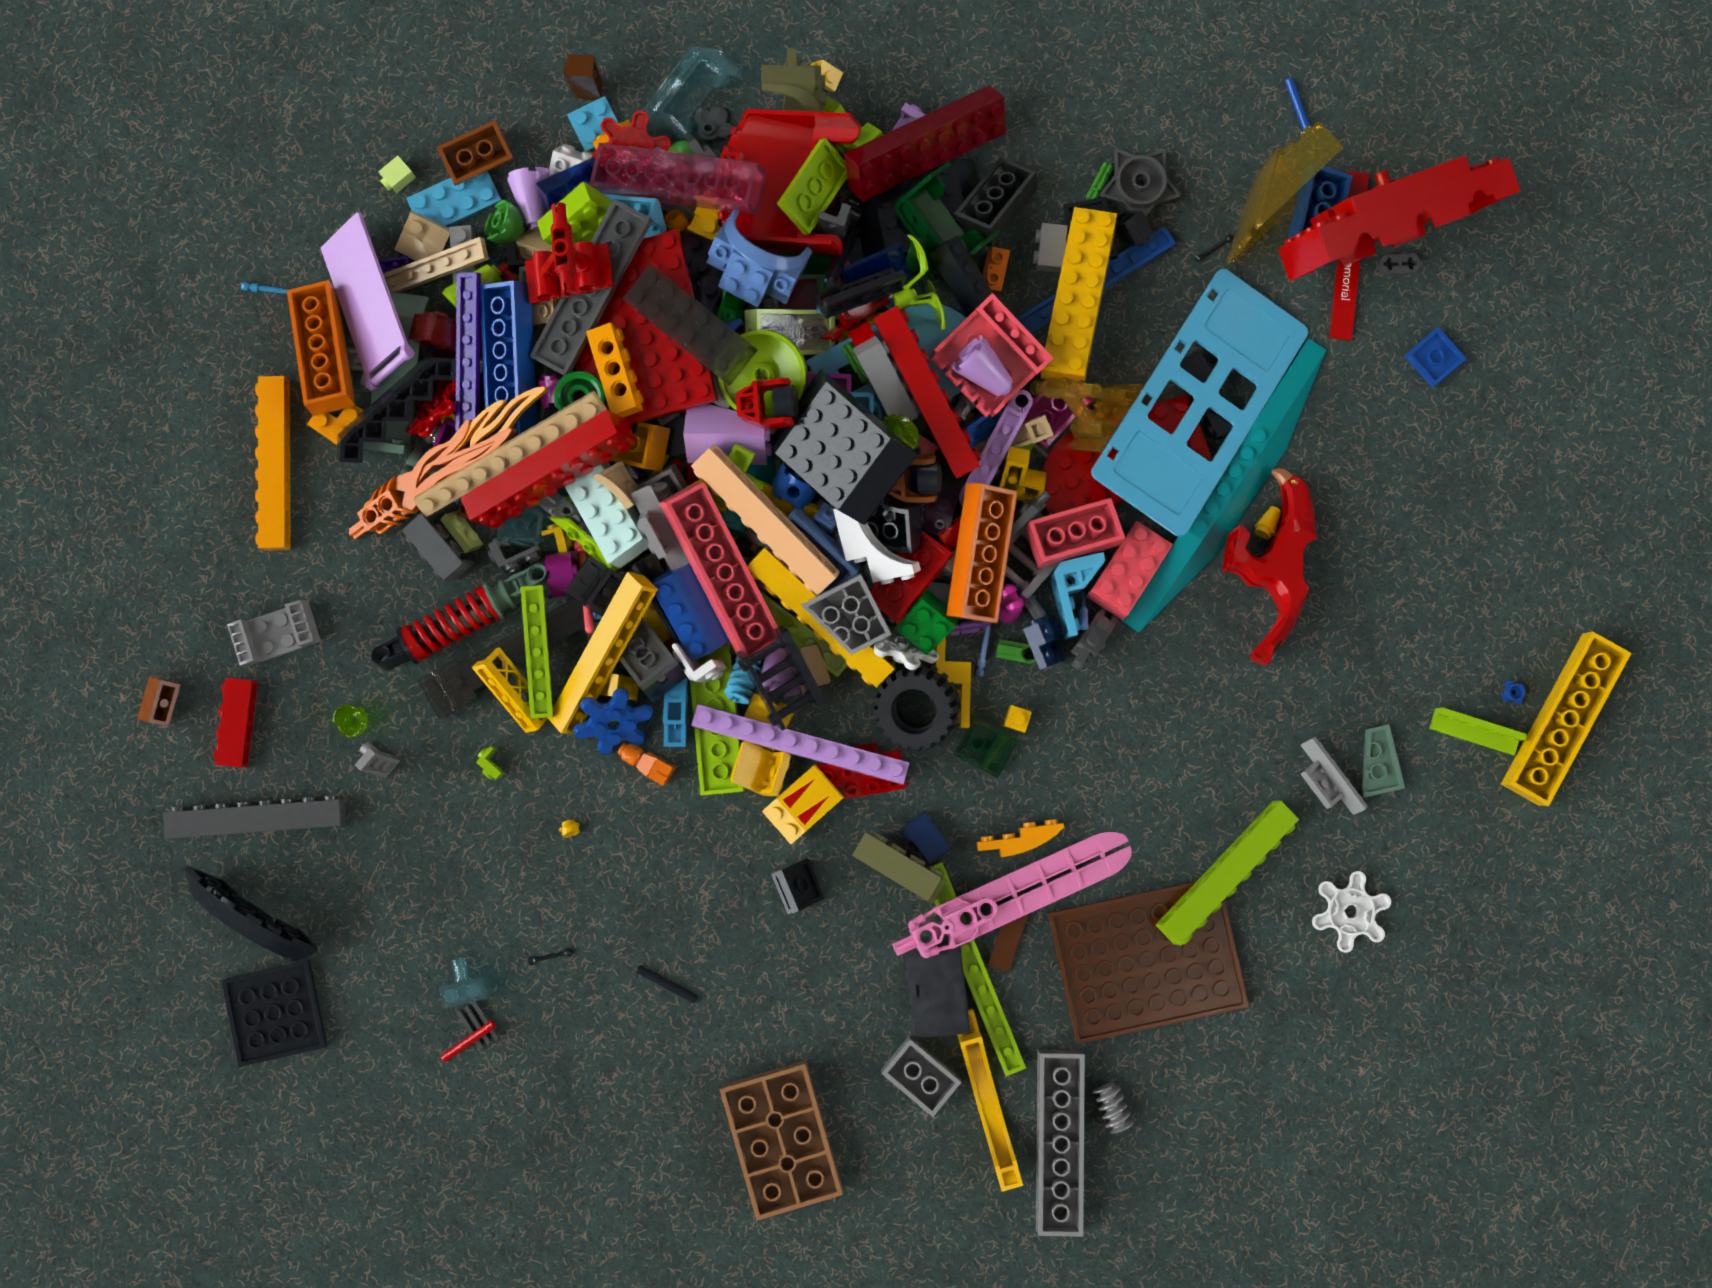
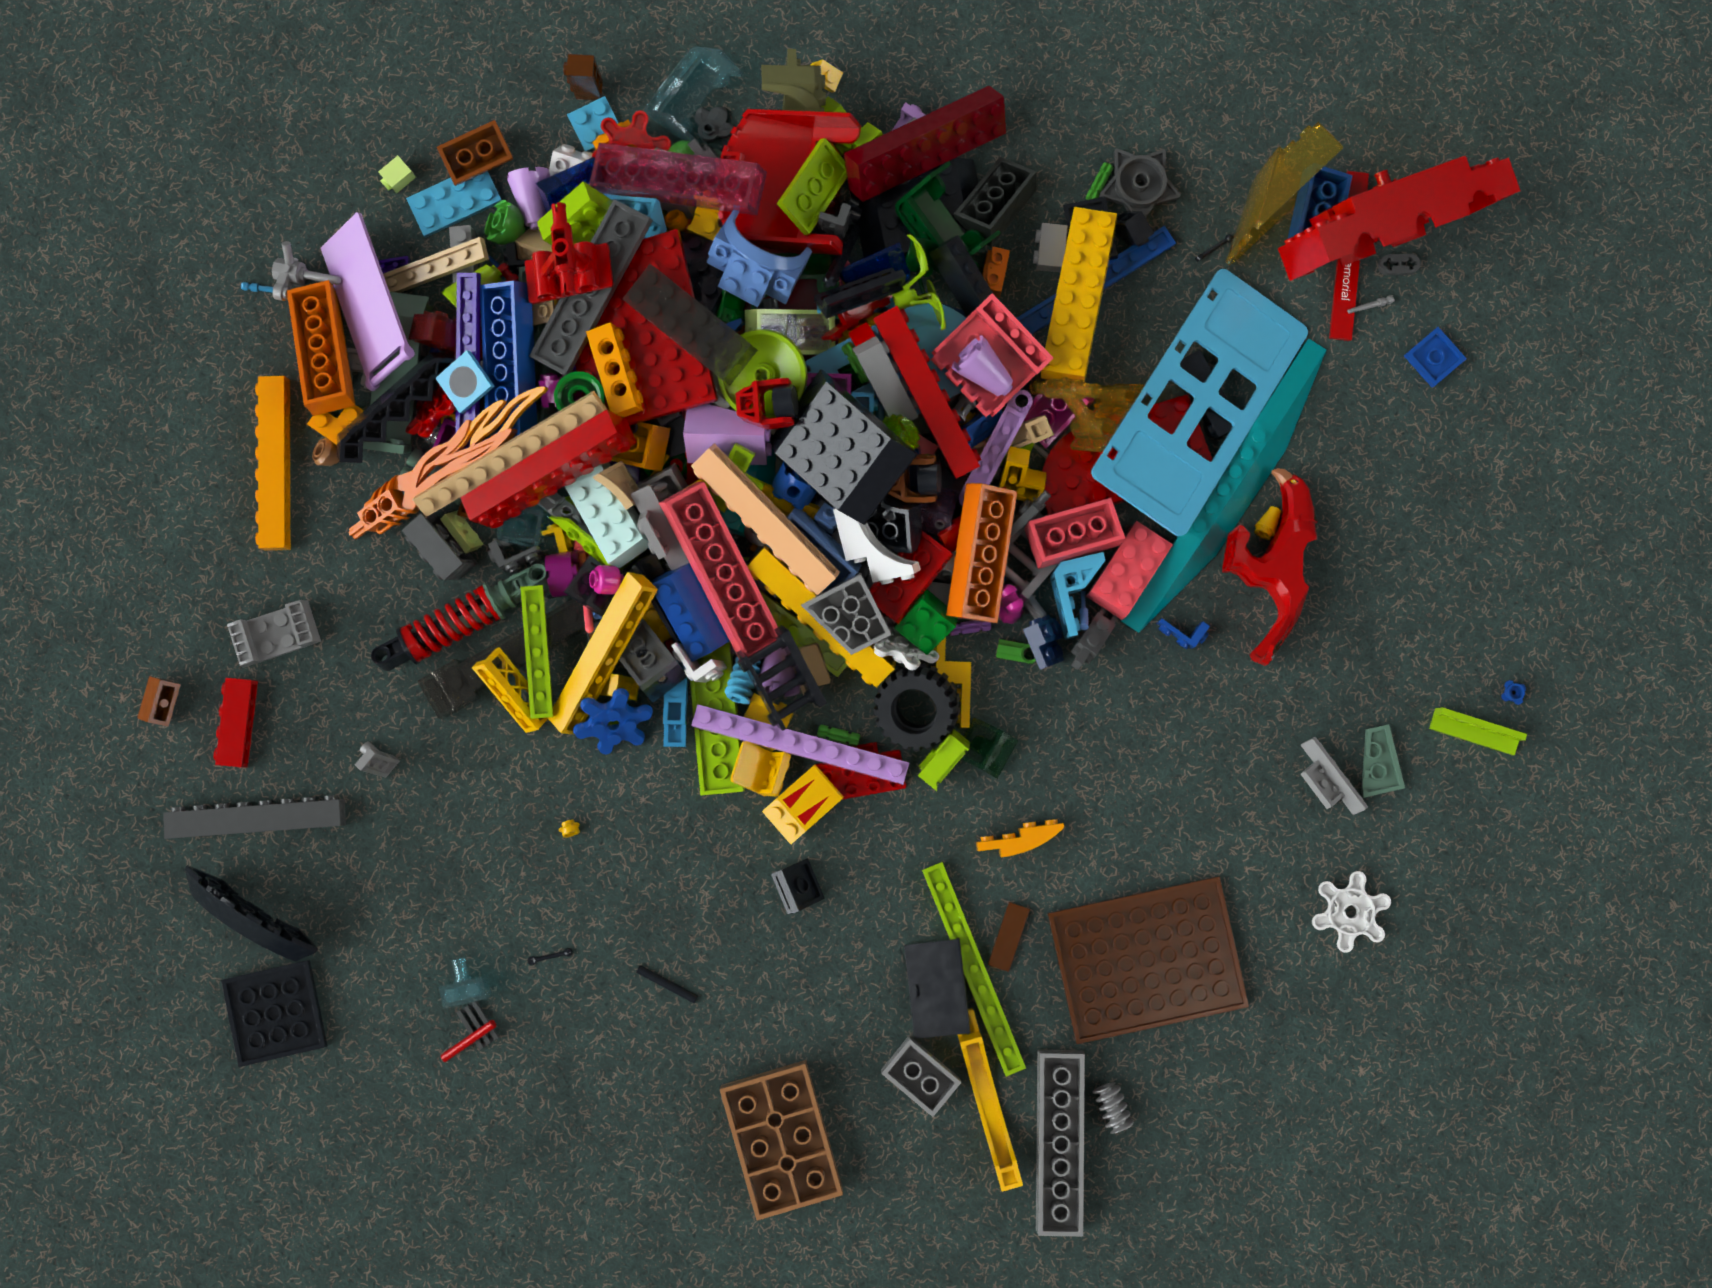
(293, 273): none -> light grey piece
(325, 453): none -> medium nougat cone
(344, 718): clear neon green hair -> none
(421, 237): tan plate -> none
(465, 382): none -> medium azure tile
(489, 768): lime bracket -> none
(605, 579): none -> dark pink head
(647, 763): orange piece -> none
(838, 735): none -> bright green axle
(900, 868): olive brick -> none
(926, 838): dark blue brick -> none
(943, 759): none -> lime piece
(981, 663): medium blue piece -> none
(1017, 719): yellow brick -> none
(1021, 905): bright pink piece -> none
(1198, 635): none -> blue bracket
(1227, 872): lime brick -> none
(1297, 102): blue bar -> none
(1379, 302): none -> light grey piece
(1566, 718): yellow brick -> none

